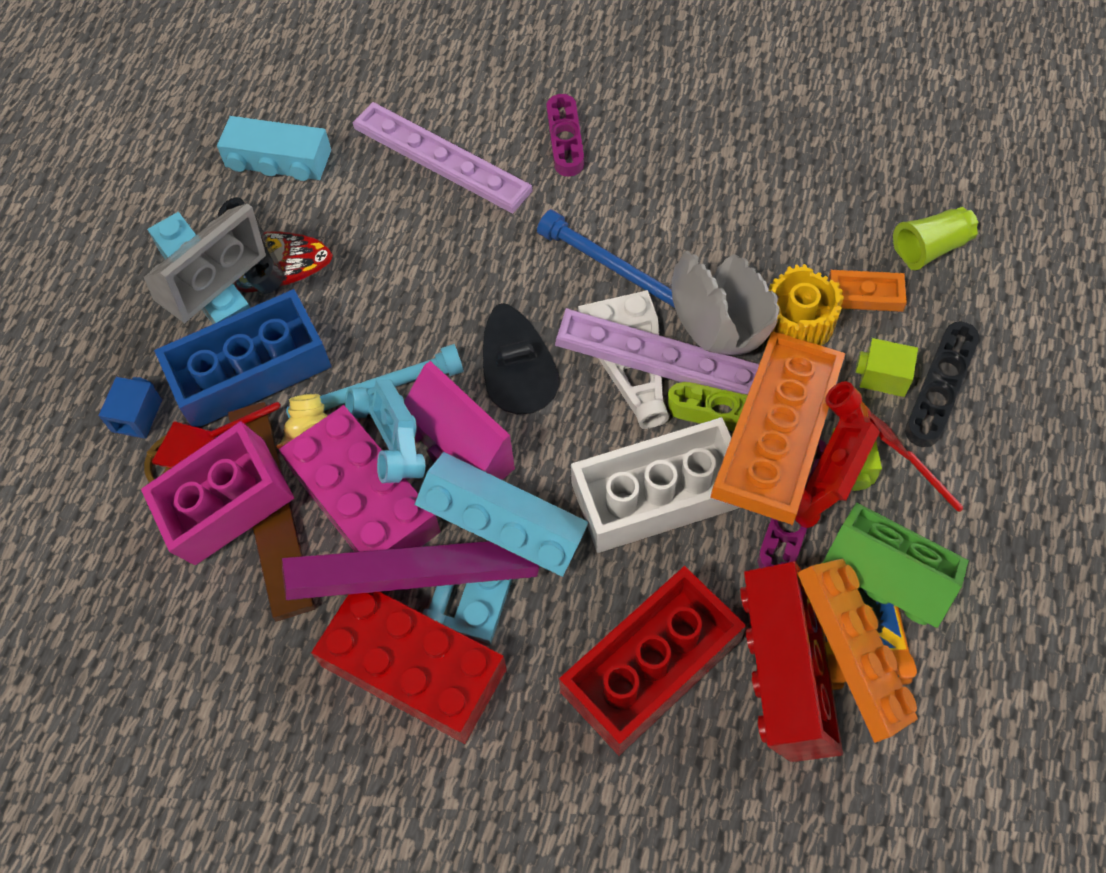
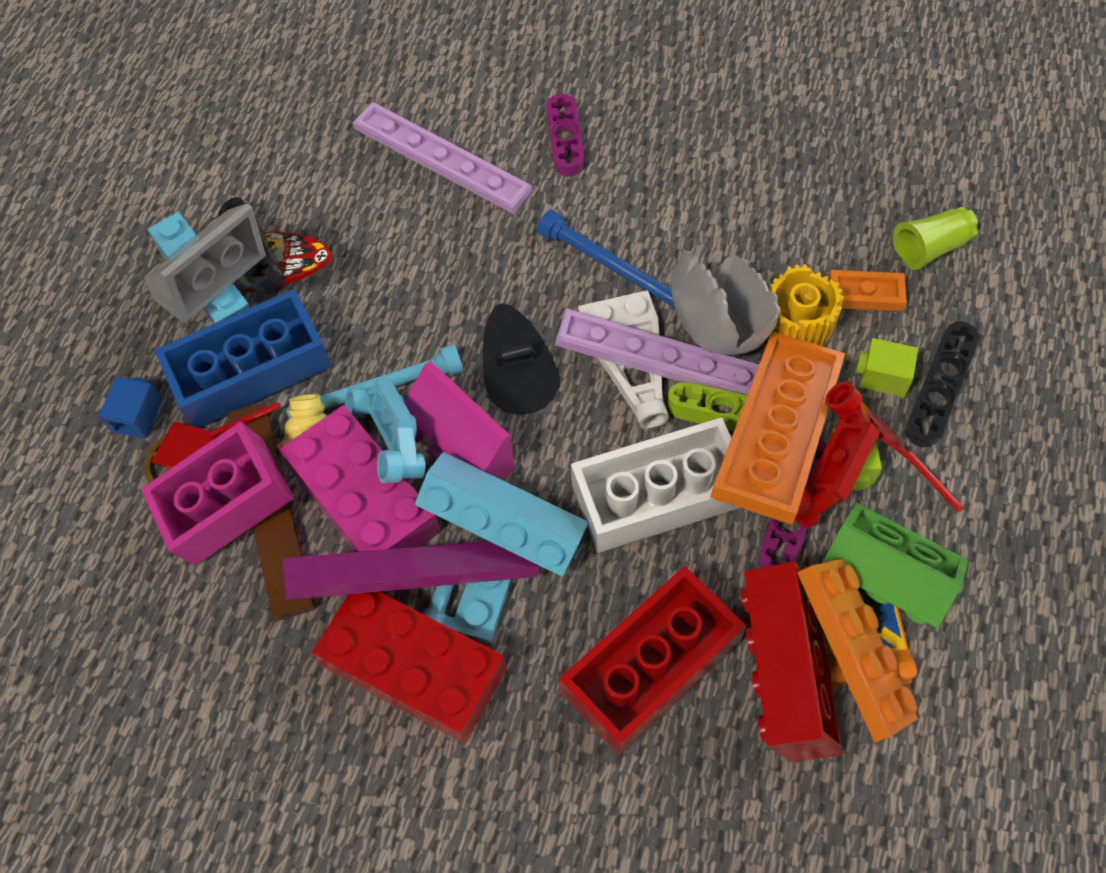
(274, 148): medium azure brick -> none

